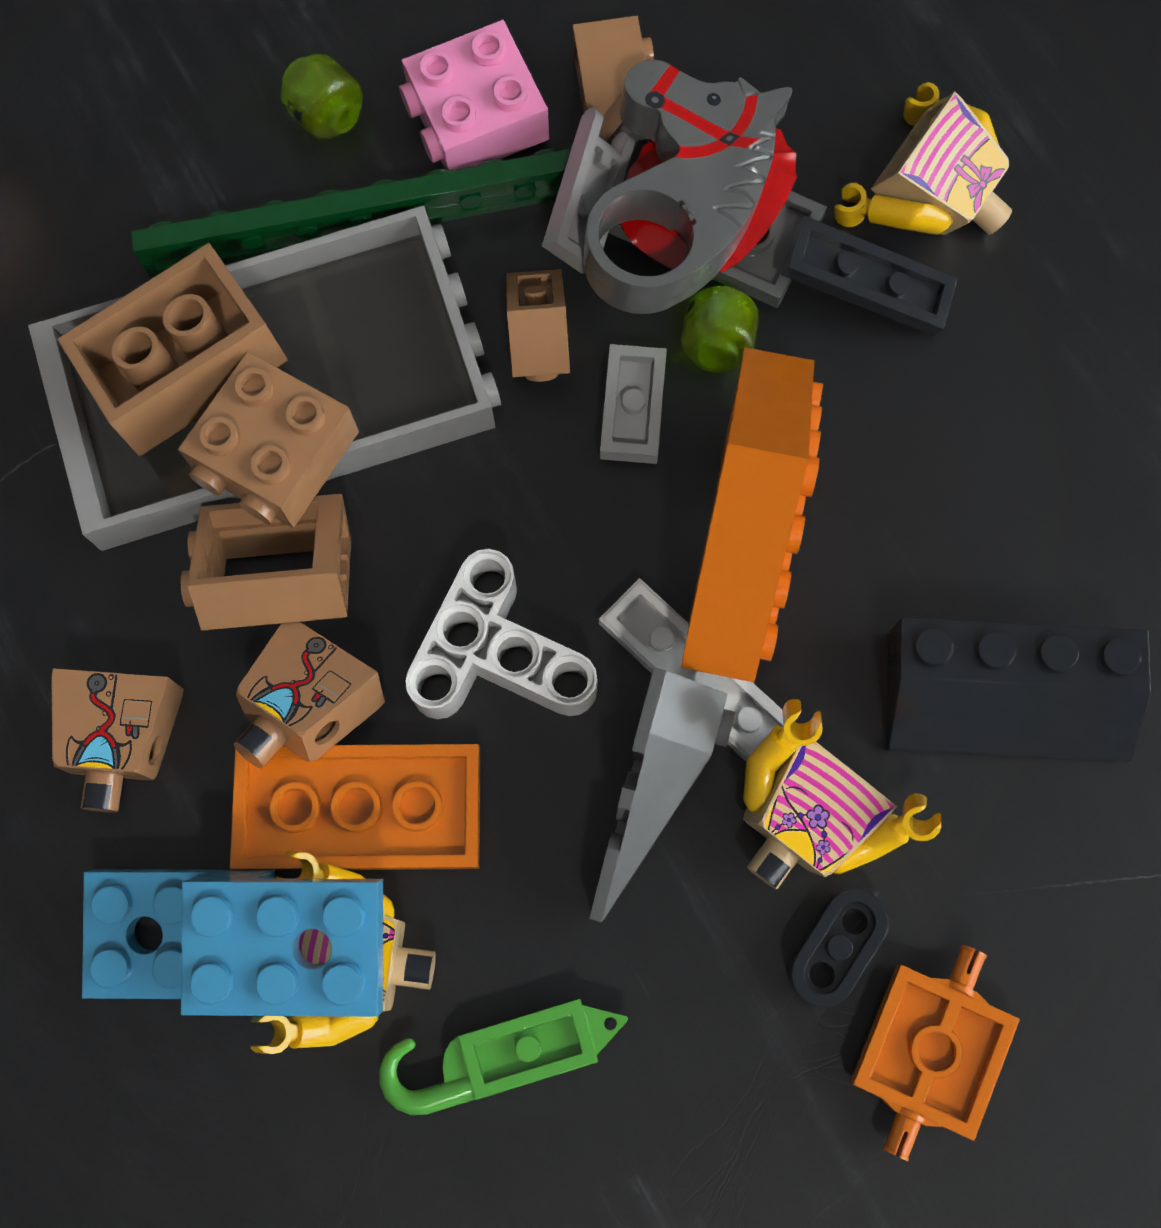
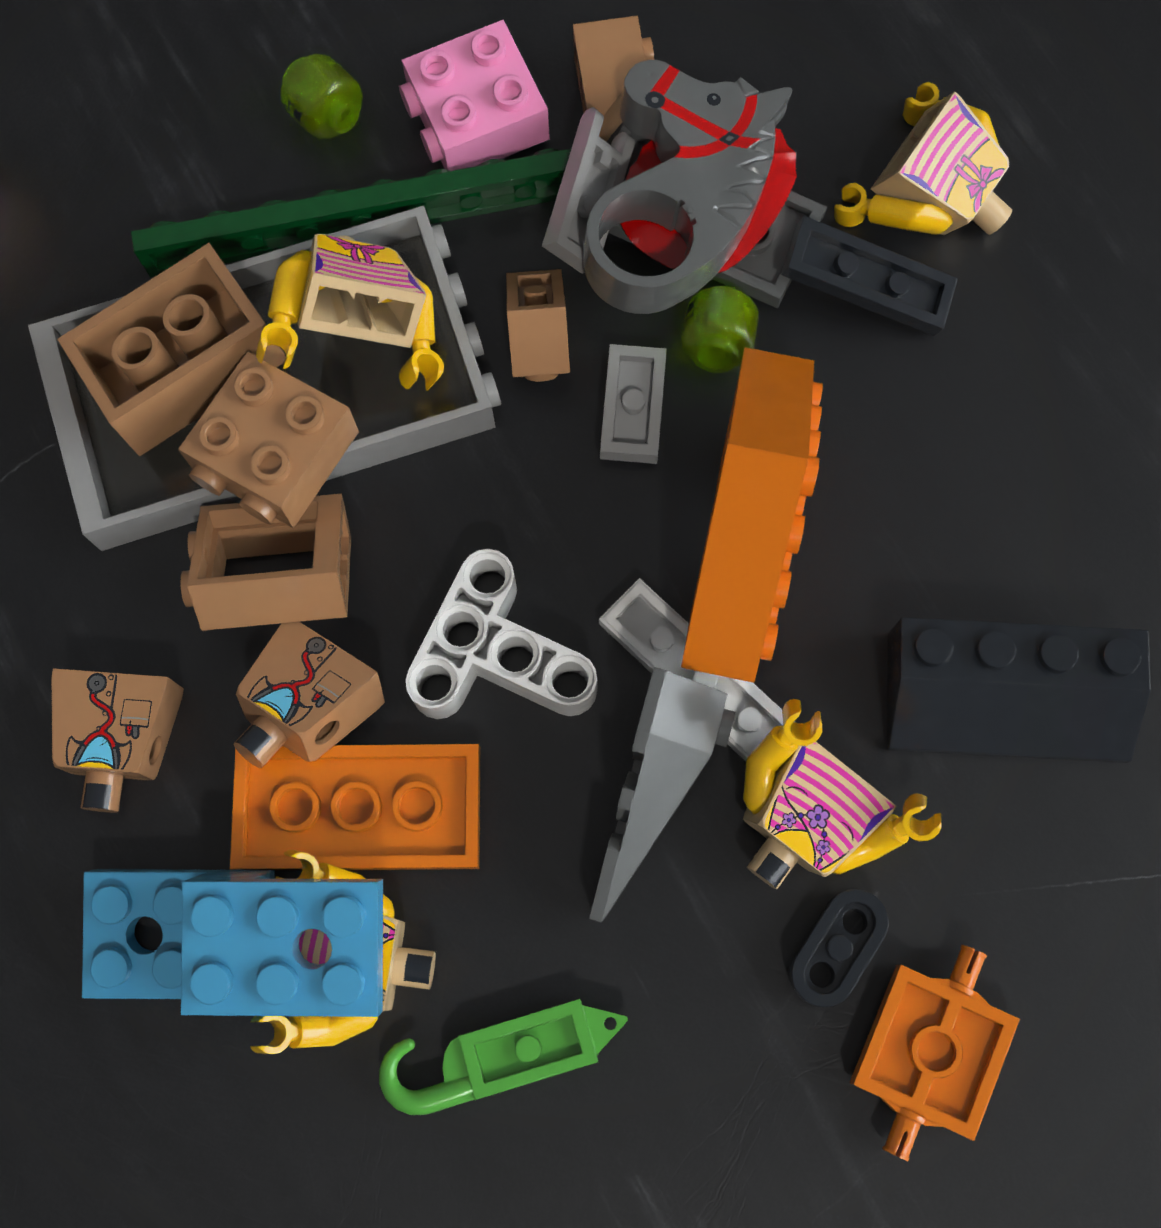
(357, 294): none -> torso

